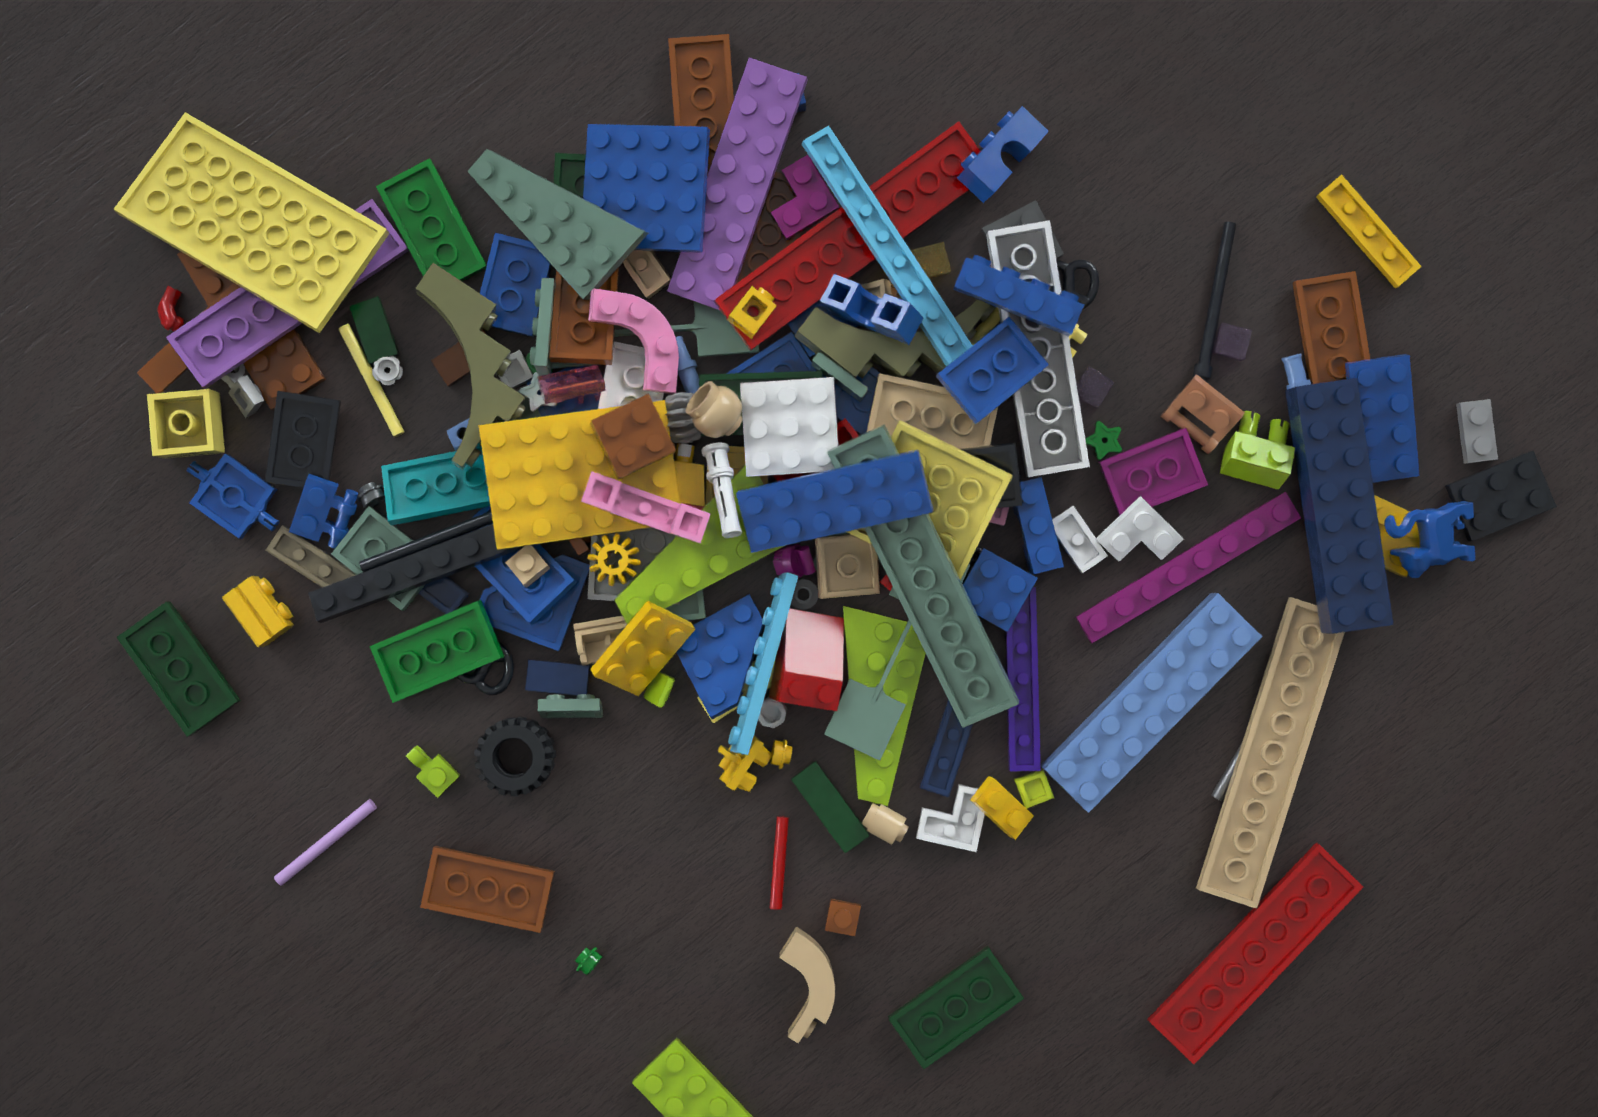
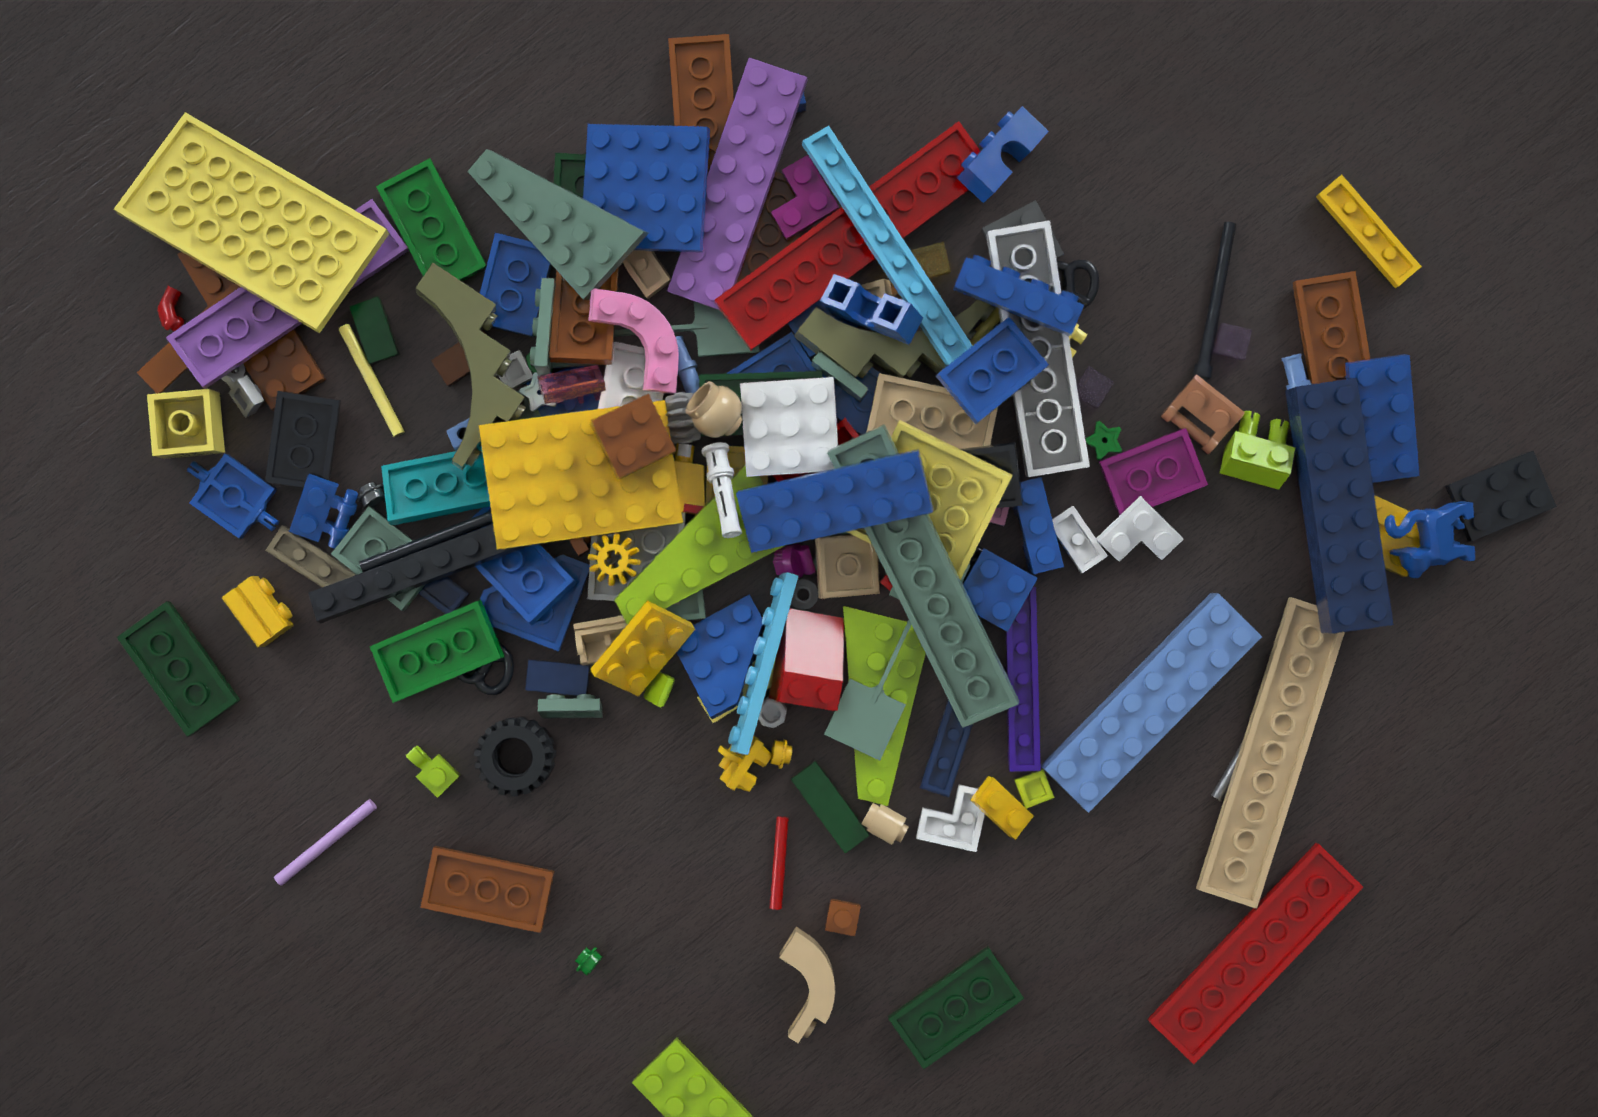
(395, 370): white plate -> none
(527, 565): tan plate -> none
(645, 508): bright pink slope -> none
(753, 298): yellow brick -> none
(1187, 567): magenta plate -> none
(1477, 431): light grey plate -> none

